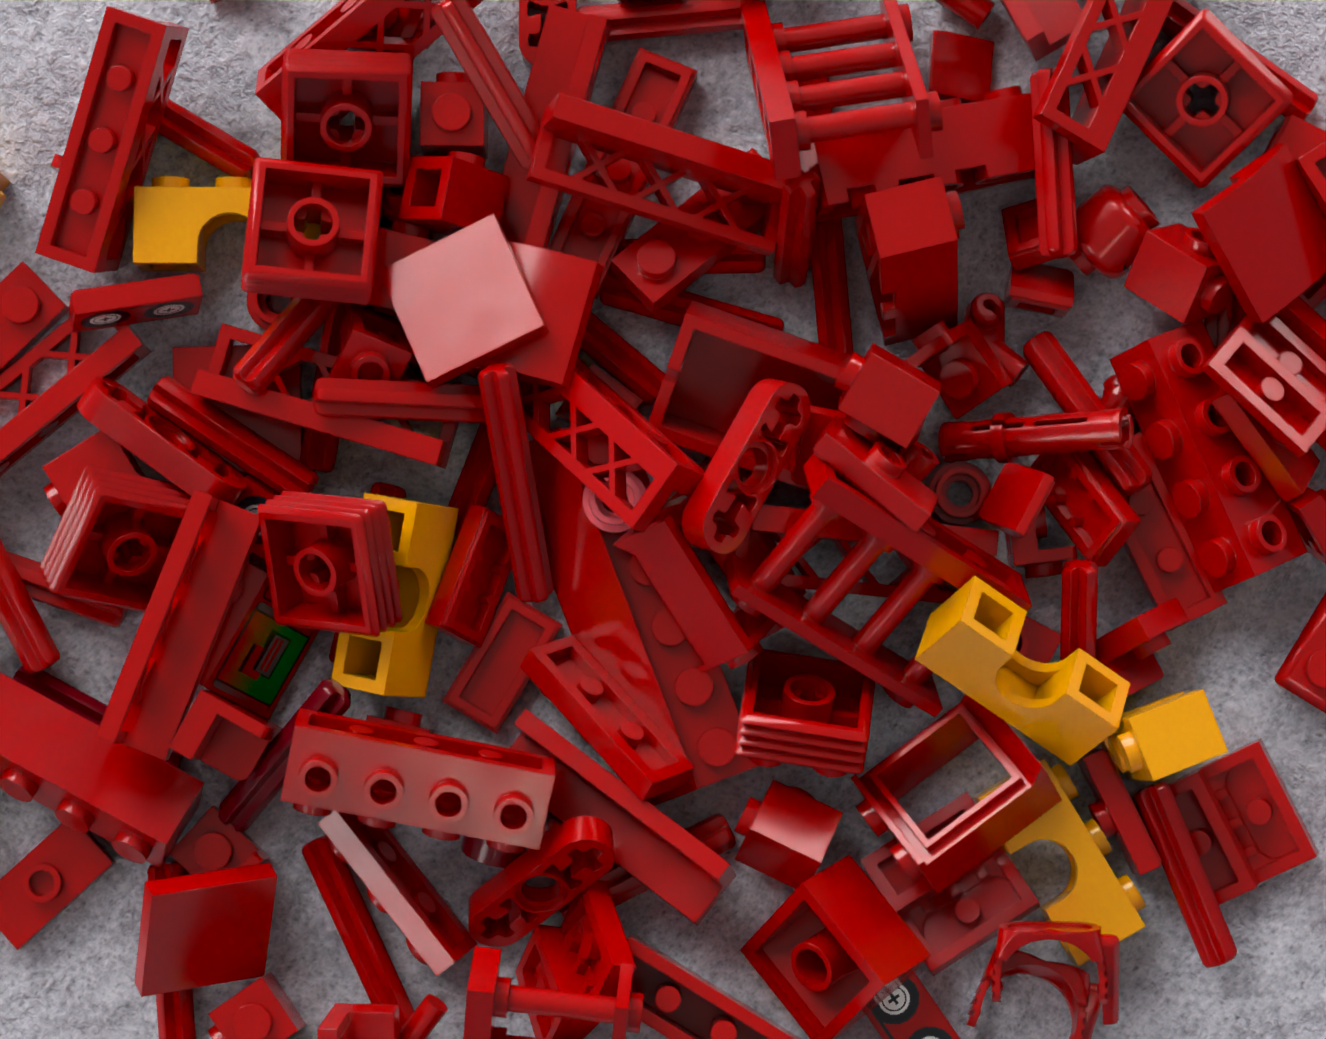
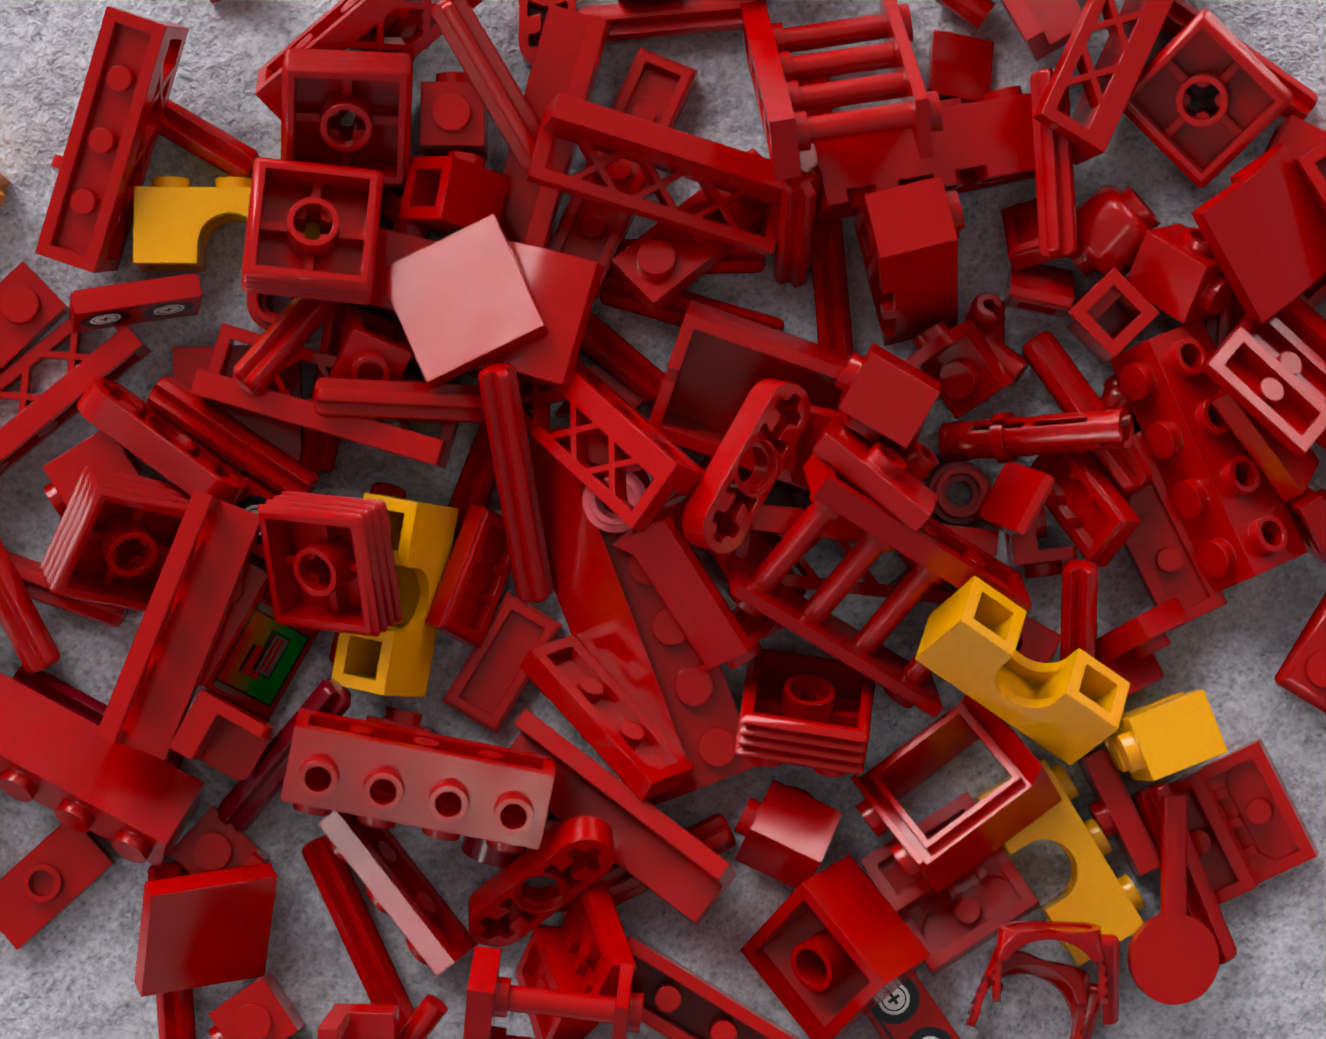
(1109, 316): none -> red brick
(1172, 953): none -> red piece

